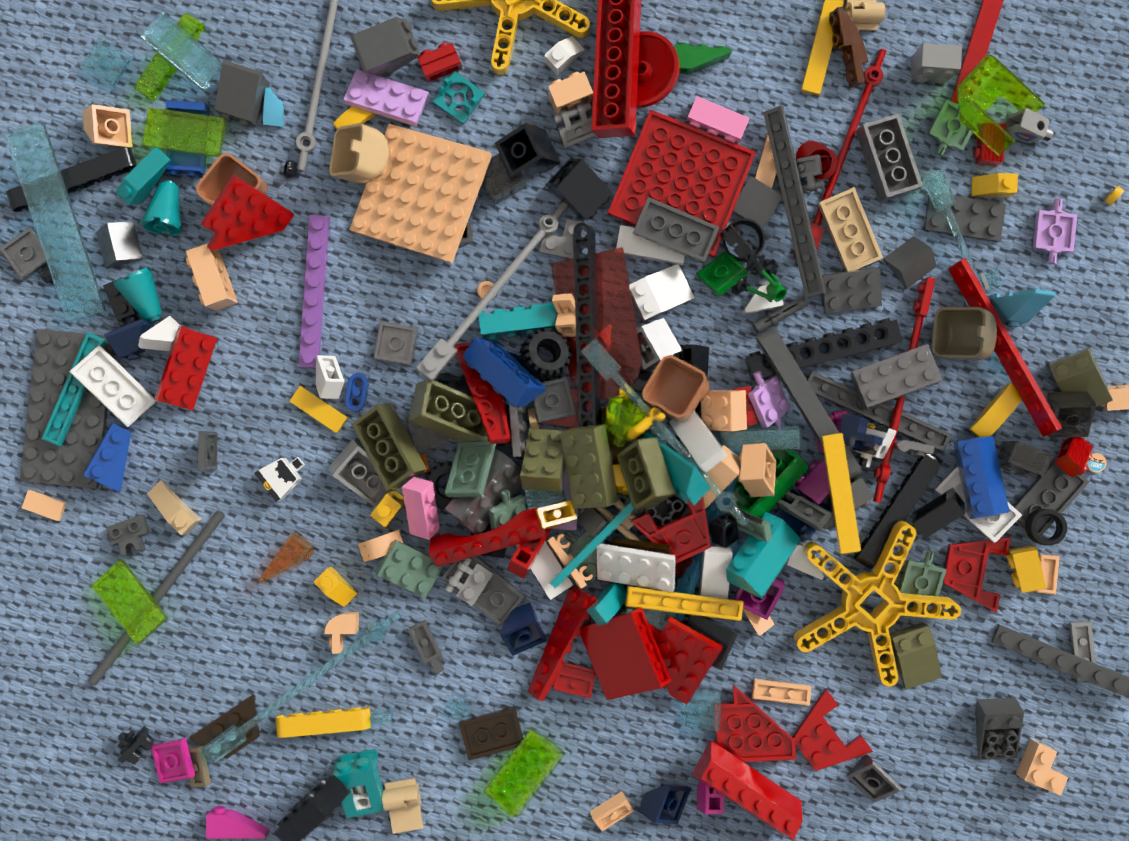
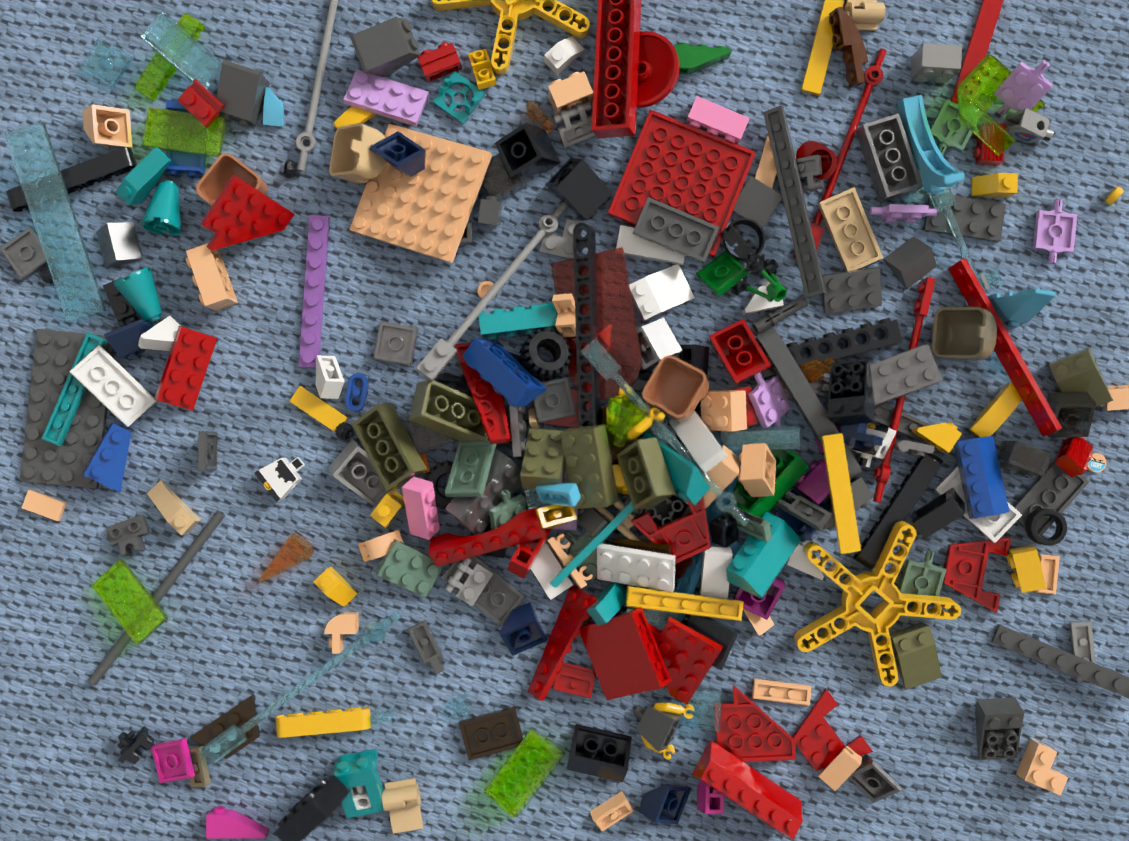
(201, 103): none -> red plate
(344, 431): none -> black piece
(401, 153): none -> dark blue slope
(482, 69): none -> yellow slope
(490, 211): none -> dark grey slope
(534, 113): none -> clear orange plate
(566, 494): none -> medium azure slope
(599, 753): none -> black slope
(659, 725): none -> dark grey torso
(739, 351): none -> red slope
(815, 369): none -> clear orange plate
(841, 768): none -> light nougat hinge
(851, 393): none -> black slope
(908, 213): none -> lavender plate
(935, 170): none -> medium azure arch
(940, 435): none -> yellow slope
(1023, 87): none -> lavender plate

